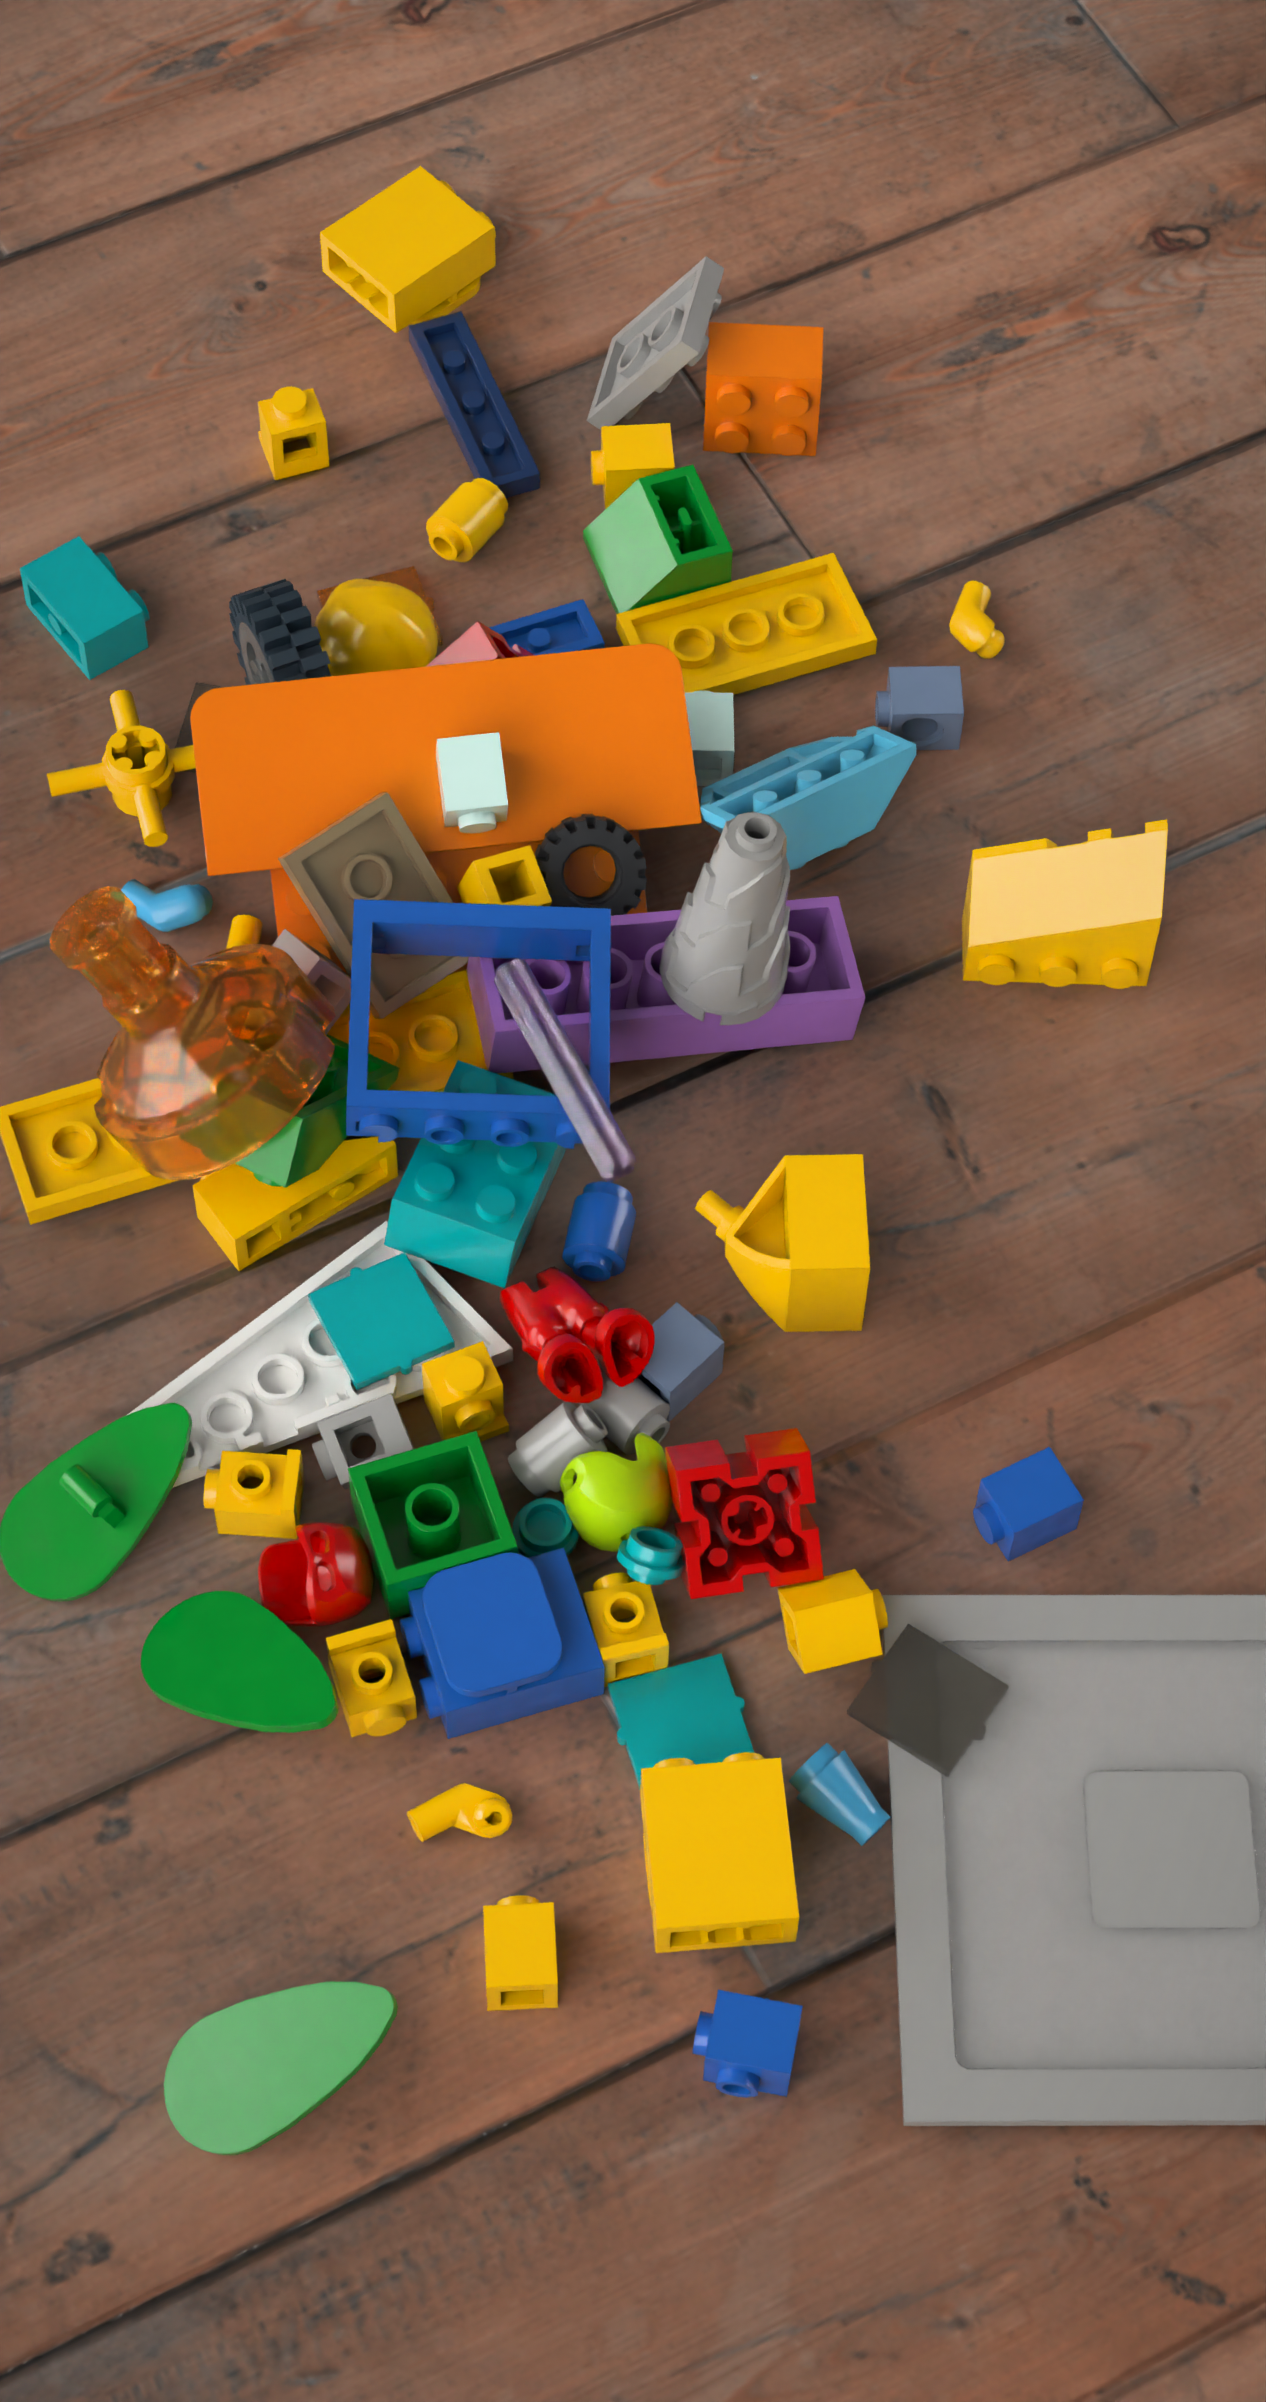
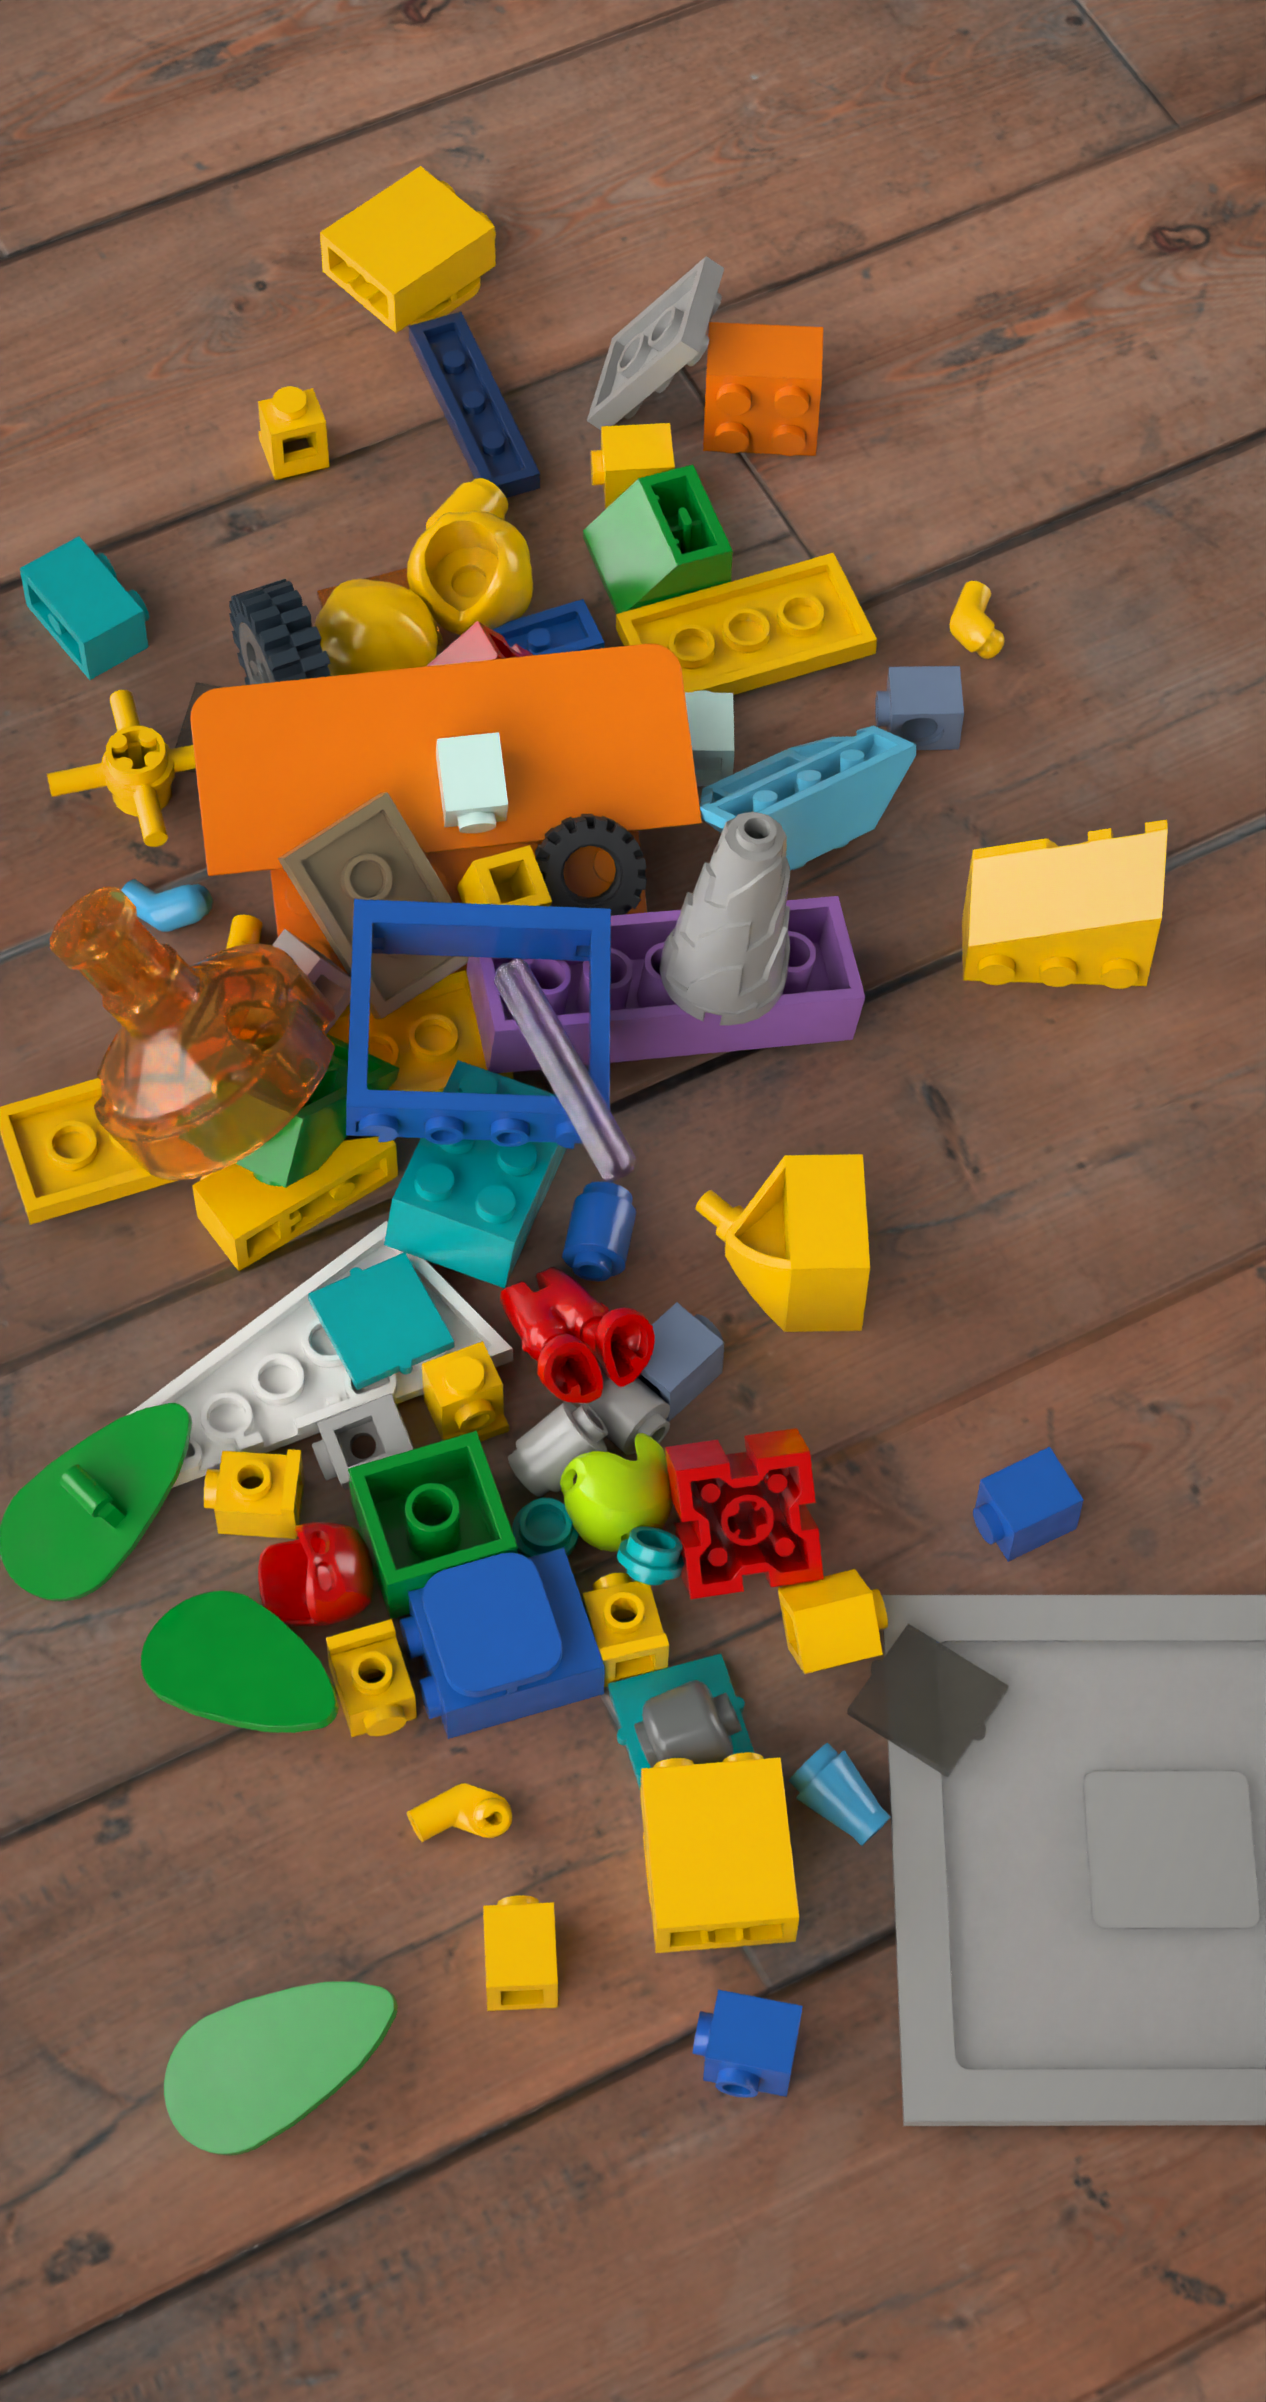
(471, 571): none -> yellow piece
(688, 1725): none -> dark grey head

